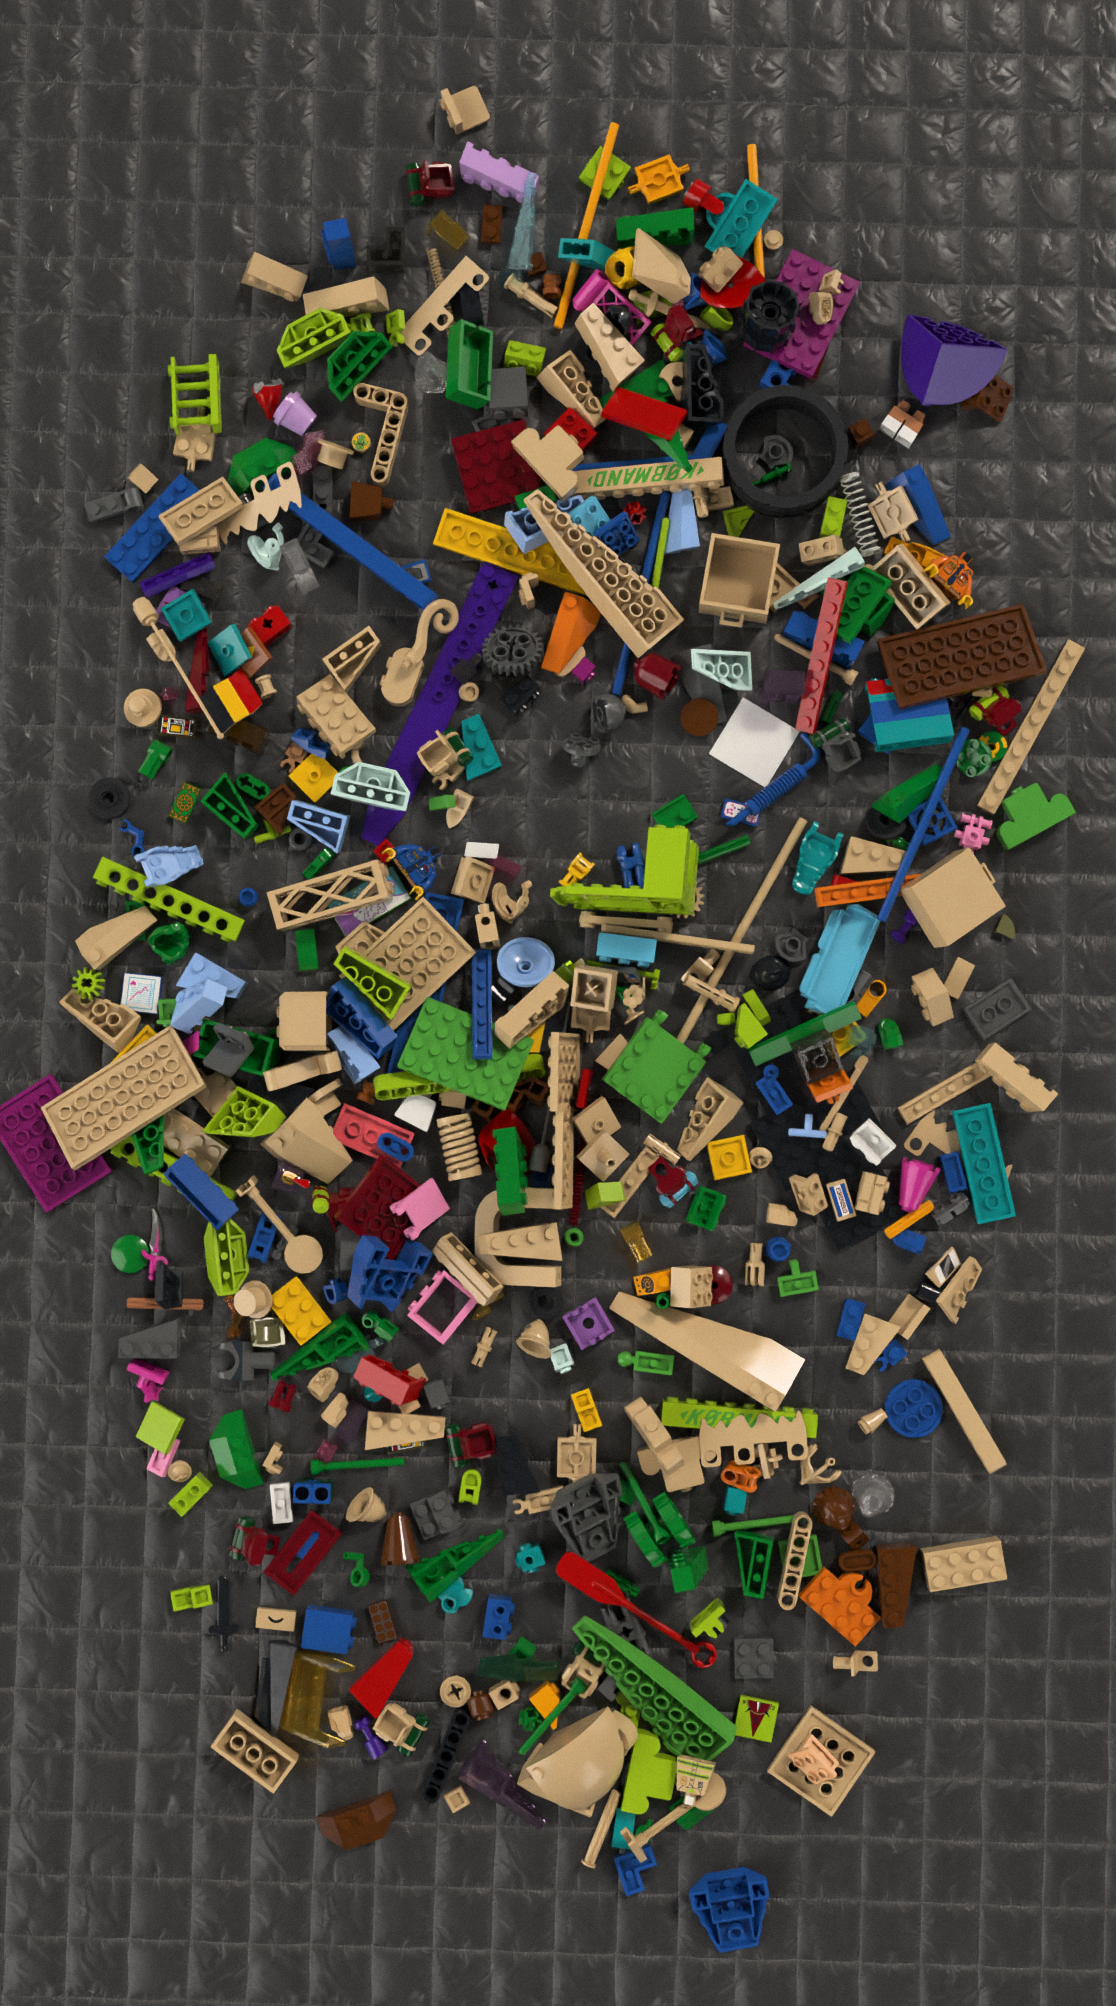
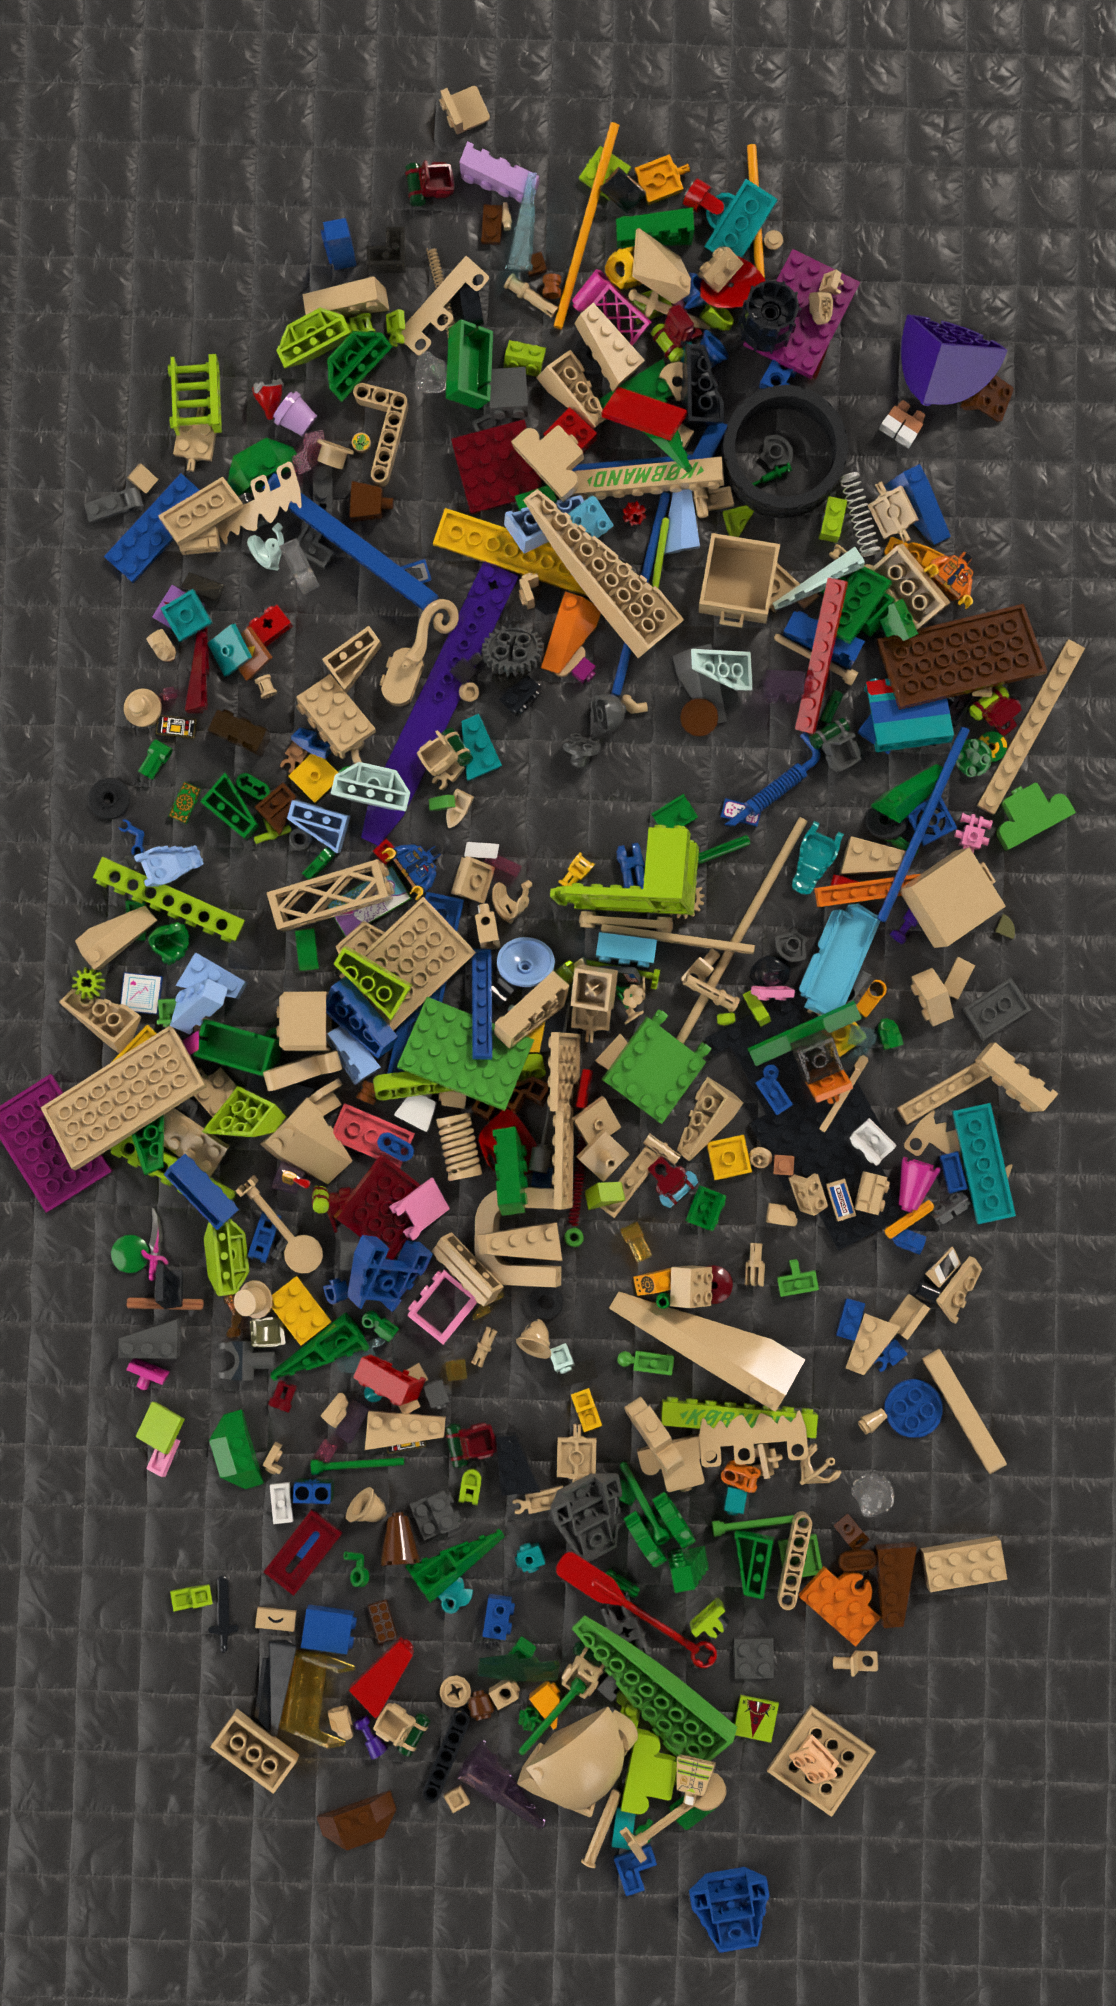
(151, 1392): dark pink piece -> none
(177, 575): dark purple plate -> none
(179, 1471): tan hat -> none
(190, 1494): lime brick -> none
(224, 702): flag -> none
(229, 1051): dark grey bracket -> none
(248, 897): blue plate -> none
(251, 1542): dark red piece -> none
(274, 277): tan wedge -> none
(323, 1383): tan rock -> none
(449, 230): clear yellow slope -> none
(456, 1369): none -> clear yellow plate
(506, 217): none -> tan piece
(584, 252): teal slope -> none
(584, 1336): medium lavender piece -> none
(618, 533): blue tile -> none
(620, 318): black hair -> none
(622, 190): none -> black plate
(656, 674): dark red cylinder -> none
(747, 1028): lime slope -> none
(754, 742): white sticker -> none
(776, 992): none -> bright pink plate
(777, 1249): blue piece -> none
(783, 1165): none -> nougat plate
(807, 1131): light blue piece -> none
(821, 550): tan brick -> none
(833, 1507): reddish brown hair -> none
(834, 1132): tan axle -> none
(860, 433): reddish brown brick -> none
(899, 621): none -> green brick

